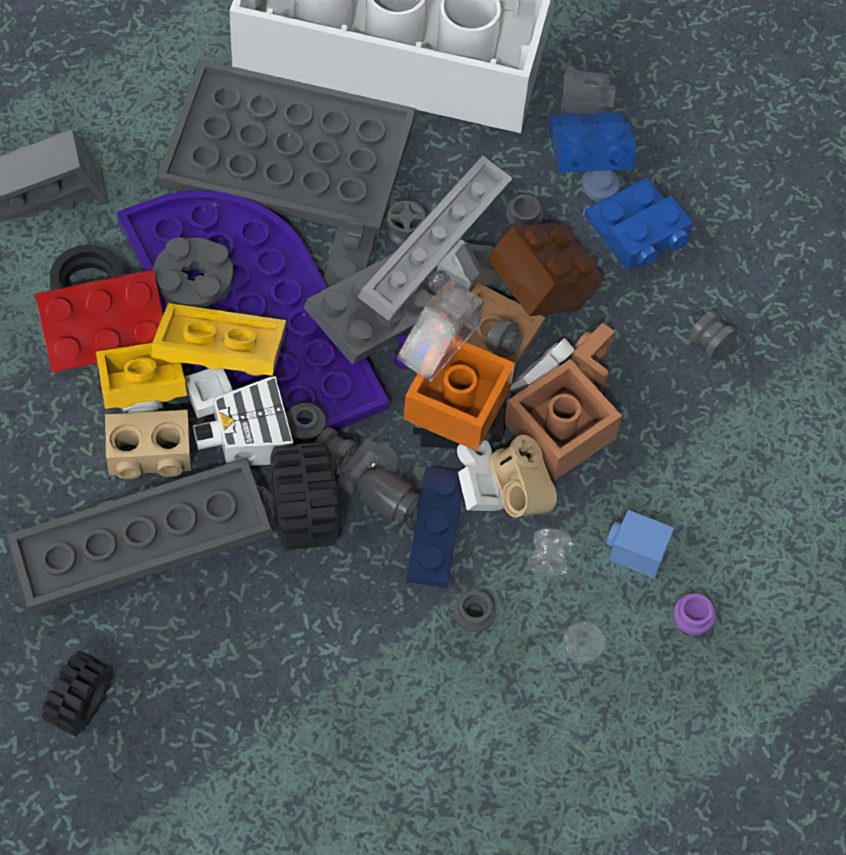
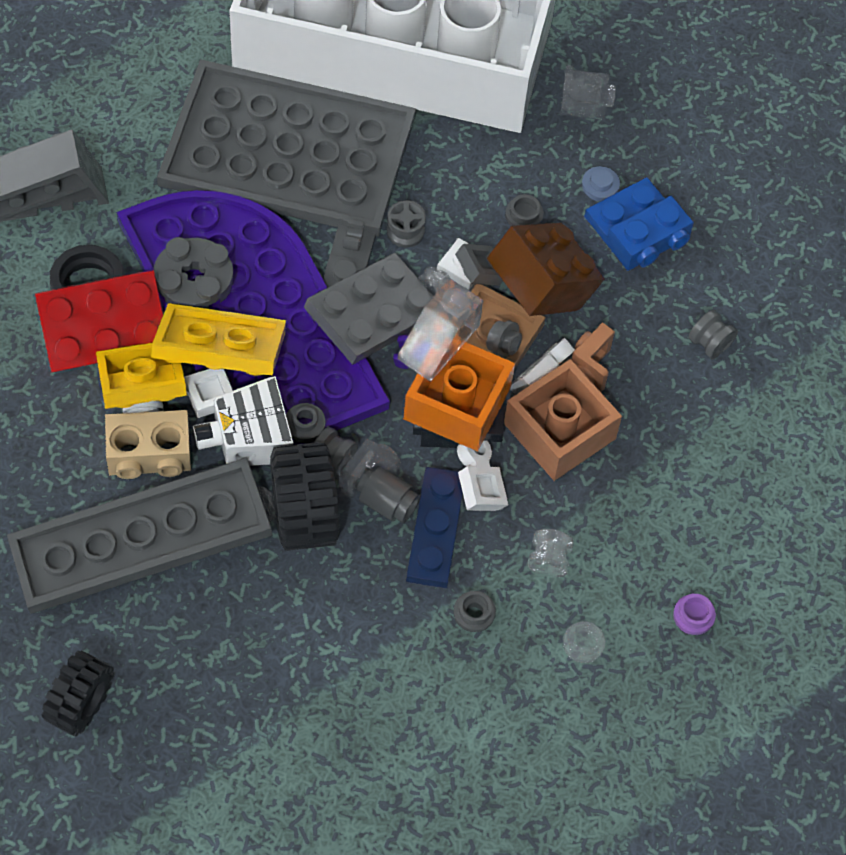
(434, 238): light grey plate -> none
(523, 480): tan piece -> none
(592, 142): blue plate -> none
(639, 543): medium blue brick -> none

